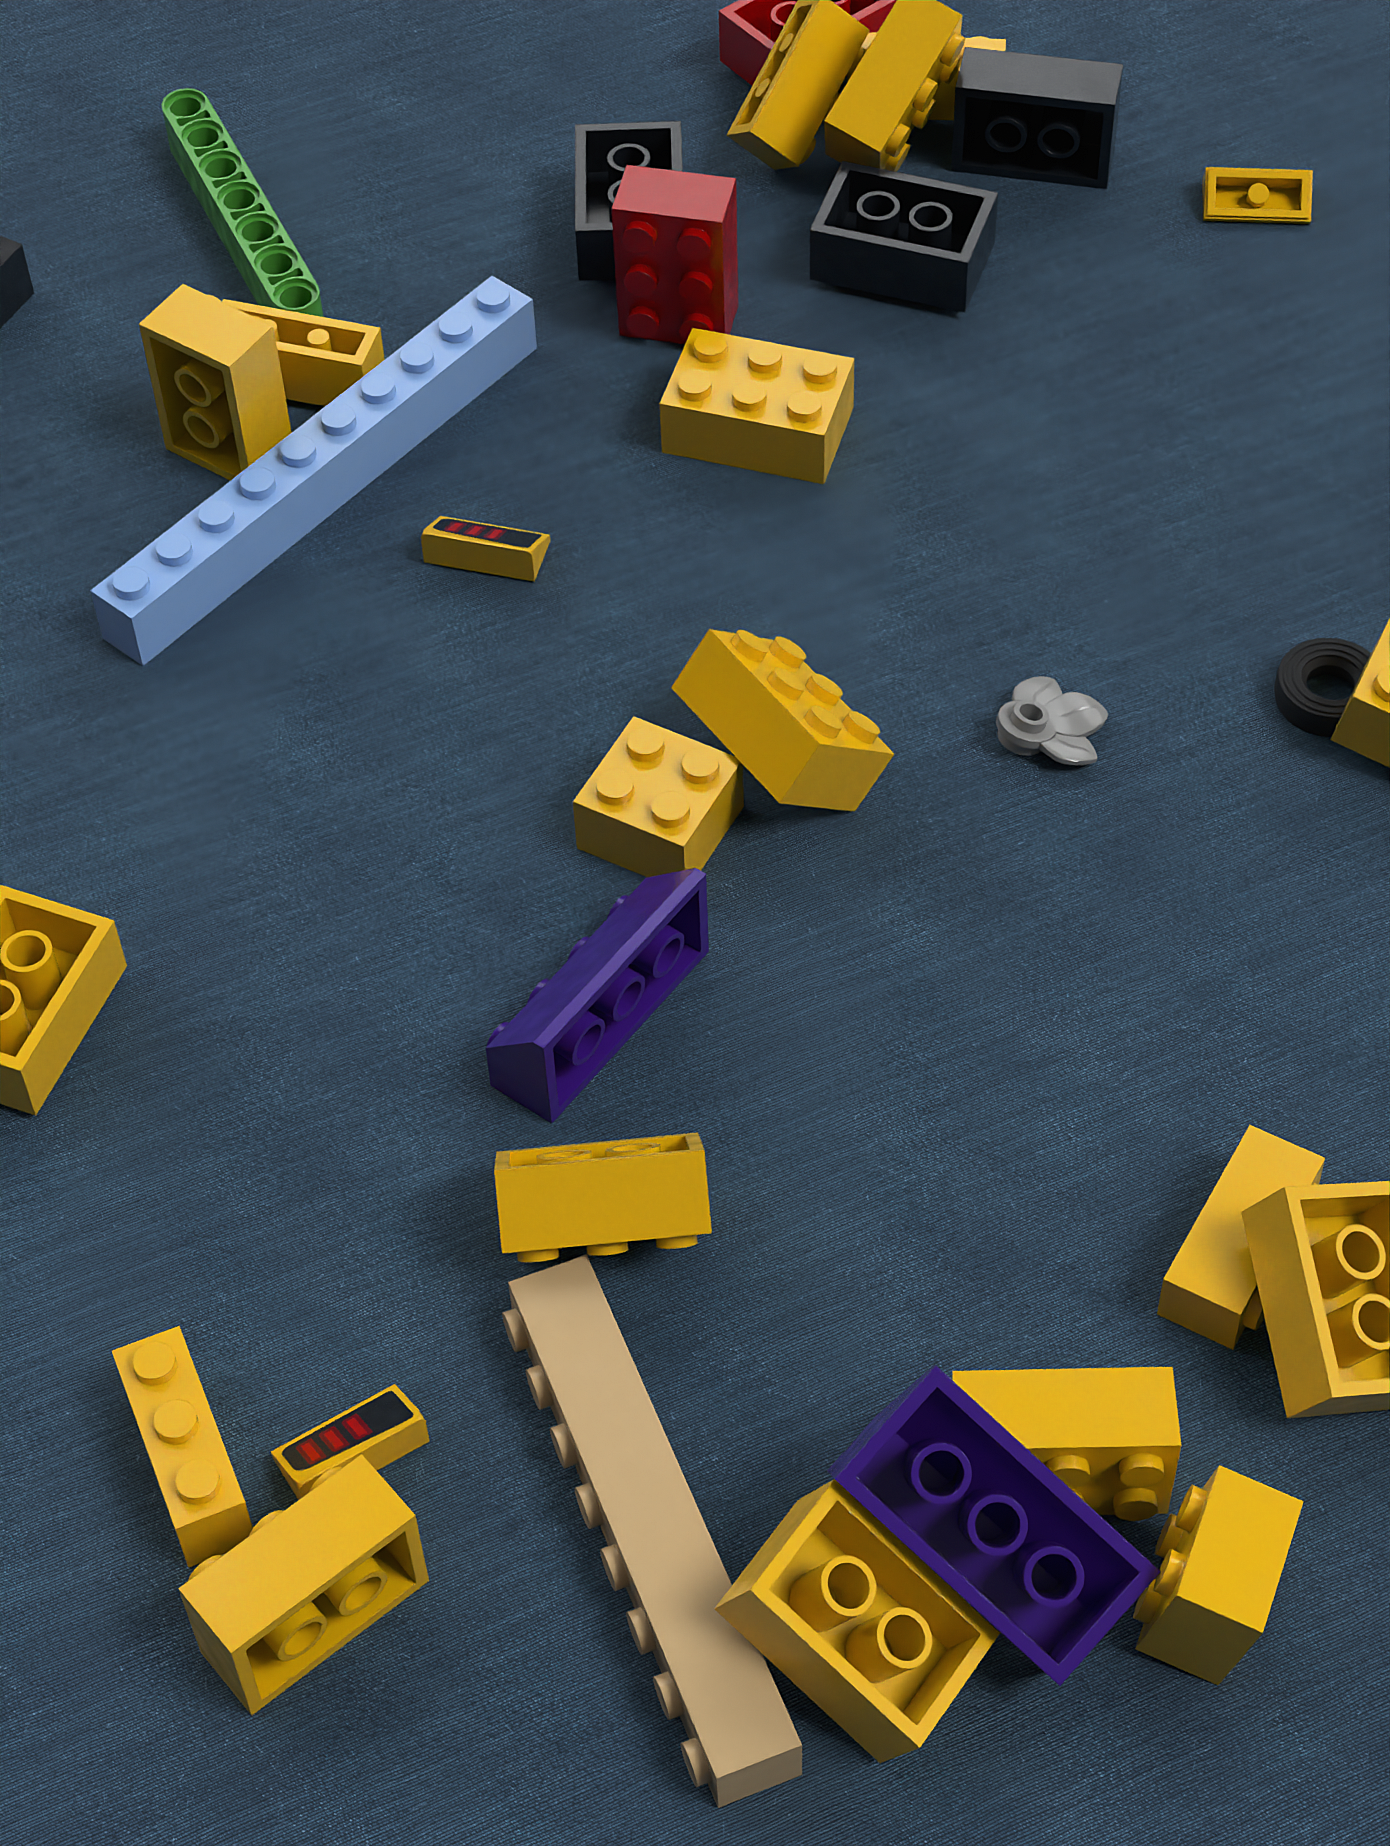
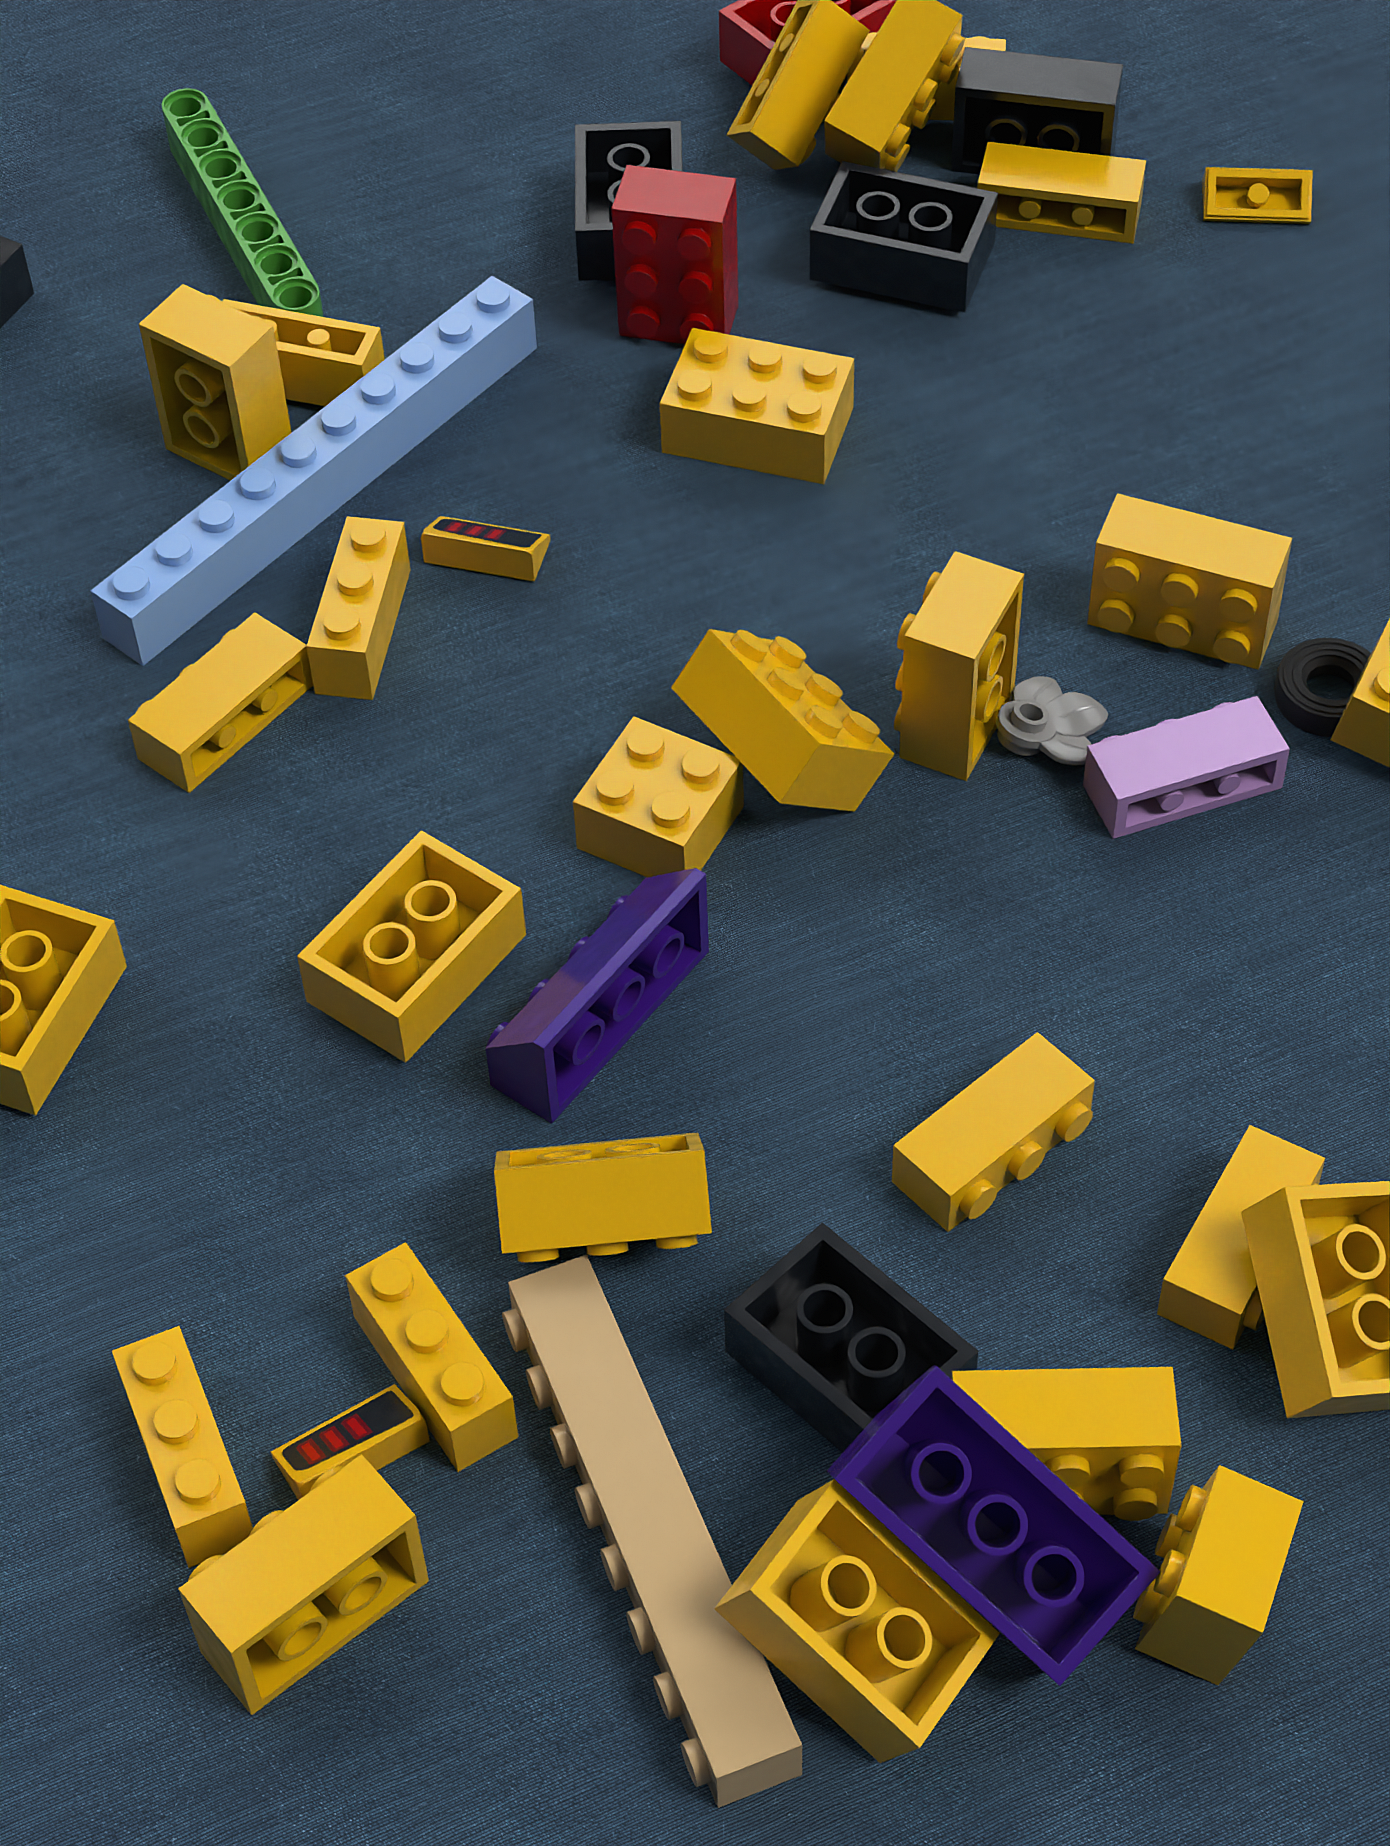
(221, 702): none -> yellow brick
(359, 608): none -> yellow brick
(412, 945): none -> yellow brick
(432, 1356): none -> yellow brick
(837, 1336): none -> black brick
(958, 664): none -> yellow brick
(993, 1132): none -> yellow brick
(1064, 191): none -> yellow brick
(1185, 766): none -> lavender brick
(1188, 580): none -> yellow brick

